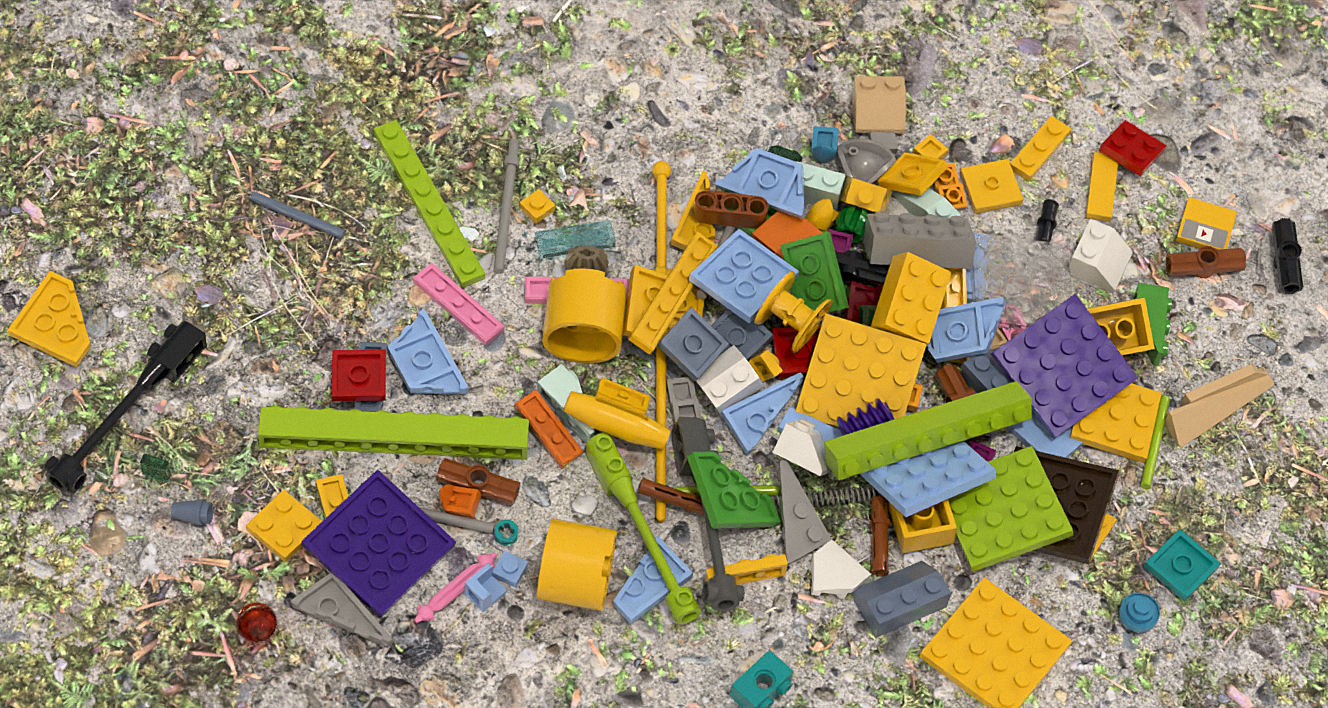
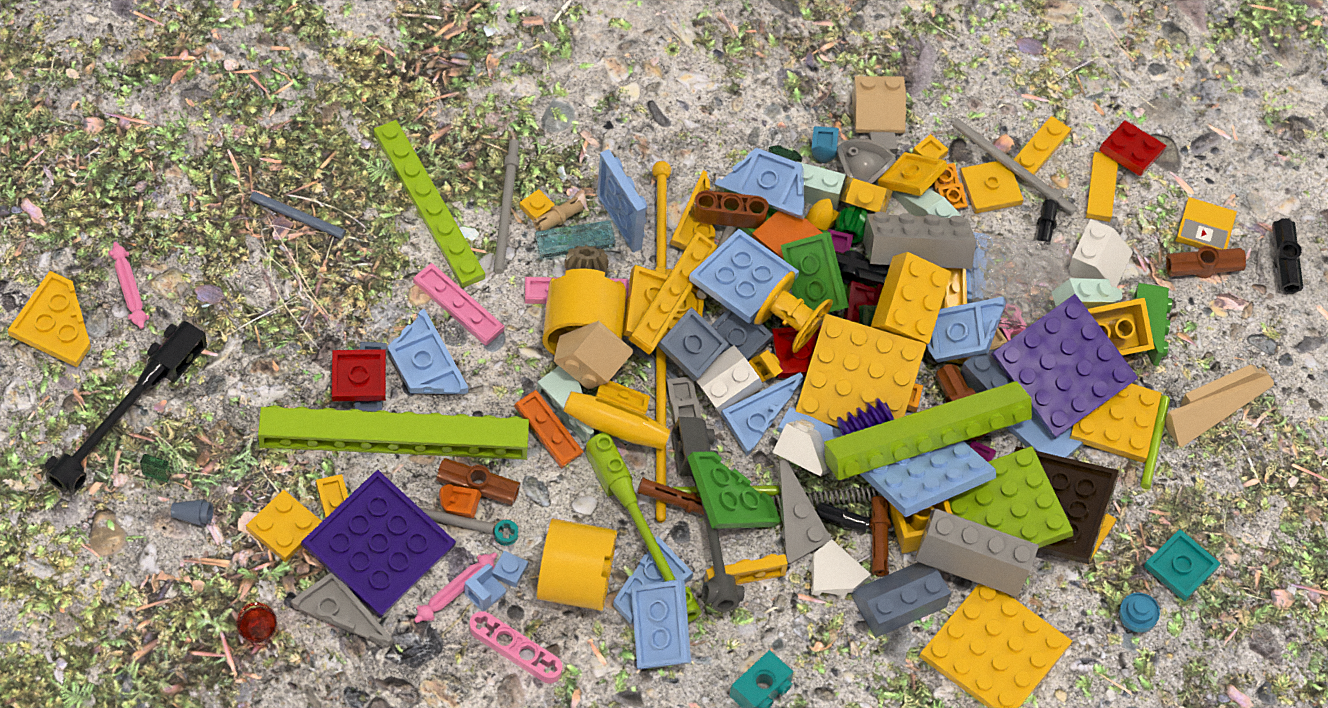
(128, 285): none -> bright pink wheel
(518, 643): none -> bright pink beam
(558, 214): none -> tan pin
(591, 354): none -> tan slope
(621, 200): none -> light blue plate
(661, 624): none -> light blue tile
(843, 517): none -> black axle
(976, 552): none -> light grey slope
(1015, 167): none -> light grey bar
(1090, 292): none -> light aqua brick

